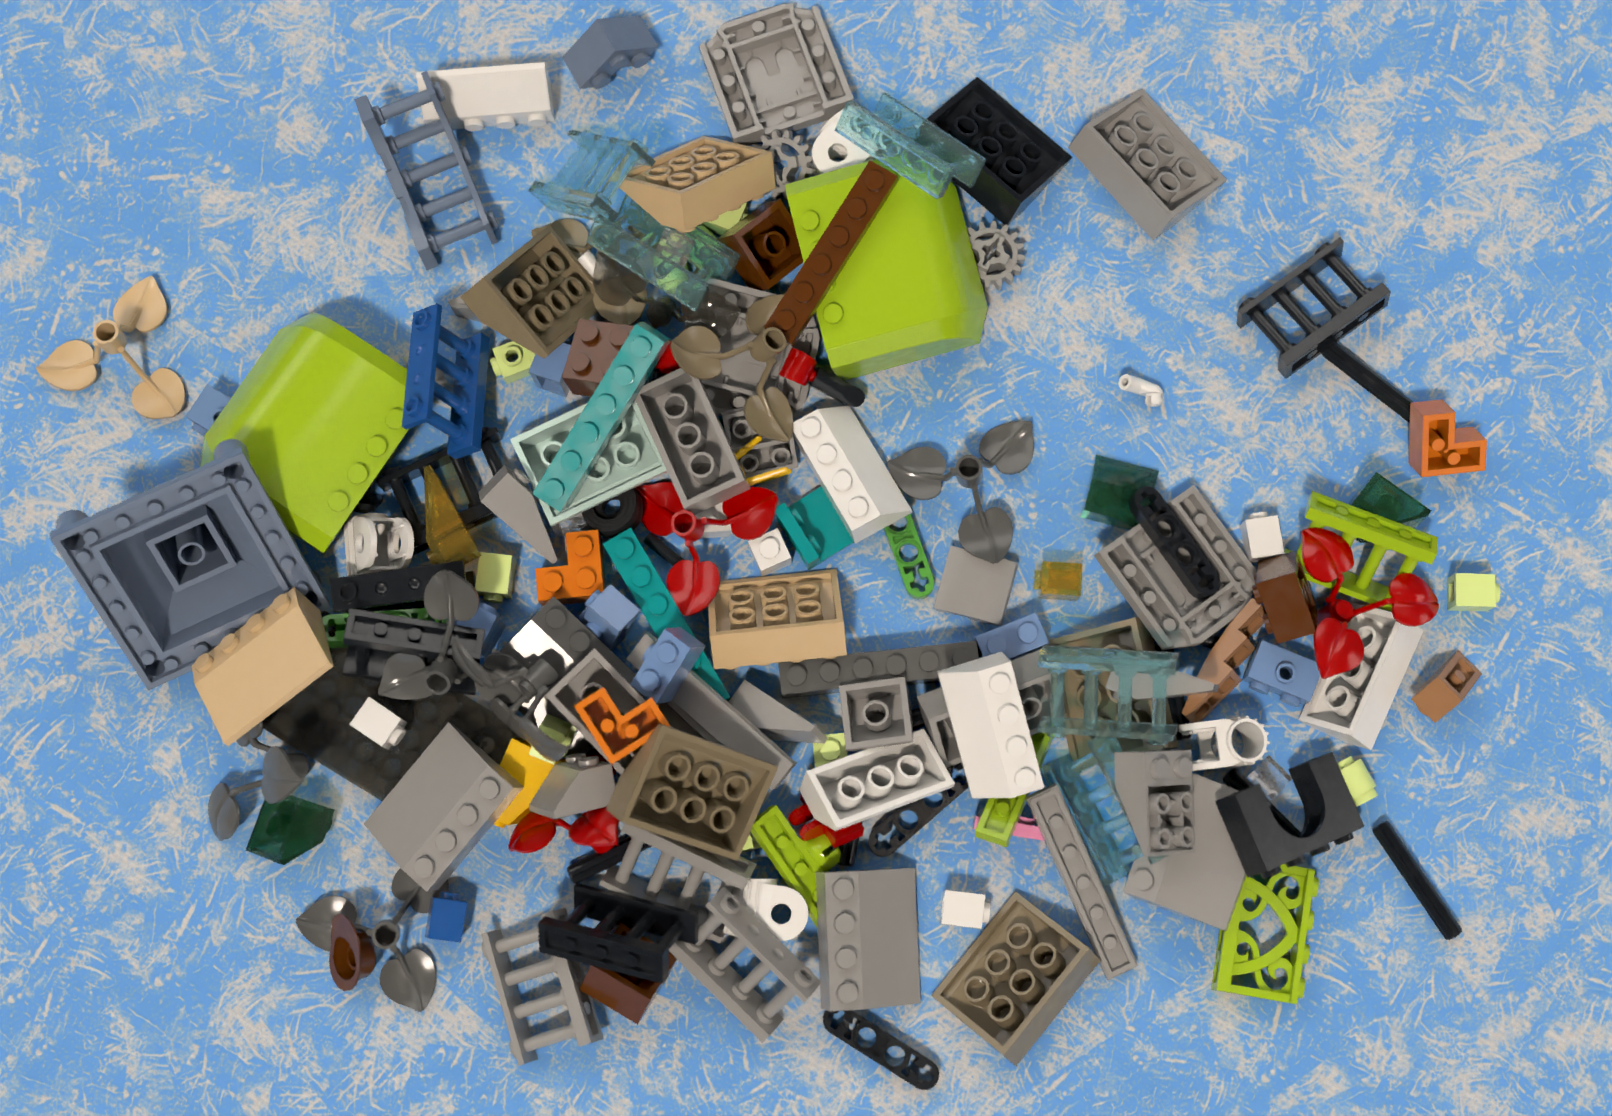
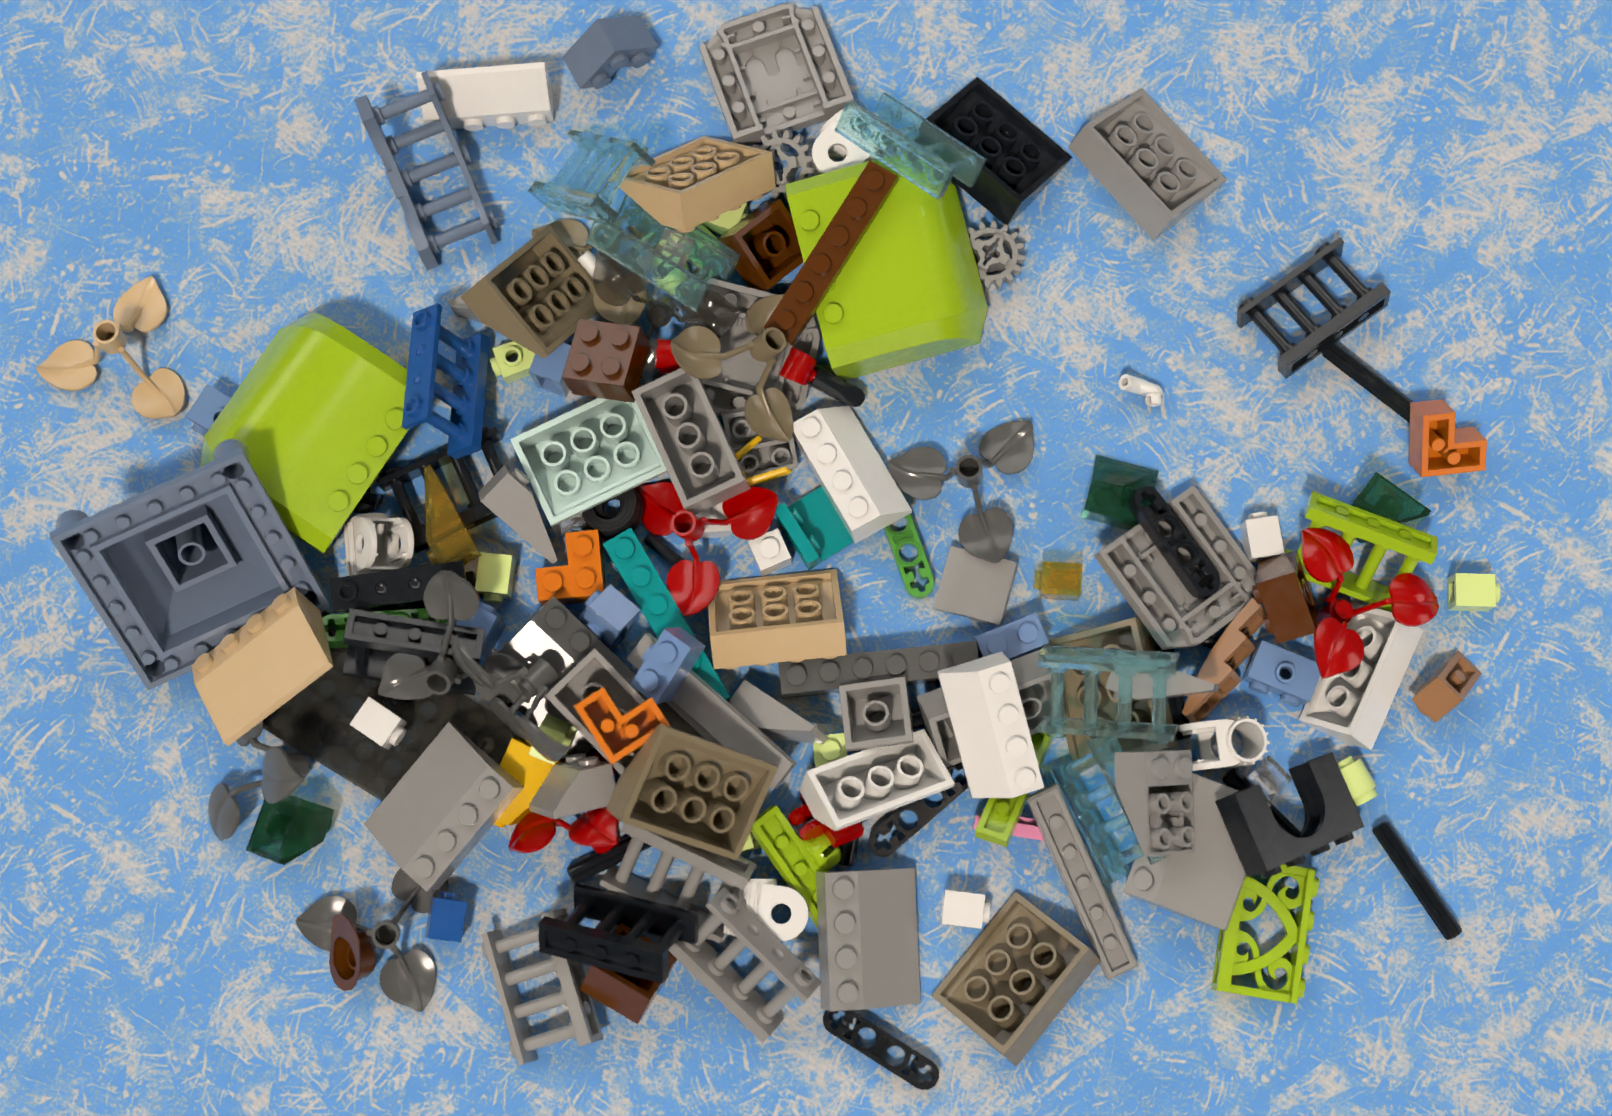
(601, 416): teal brick -> none

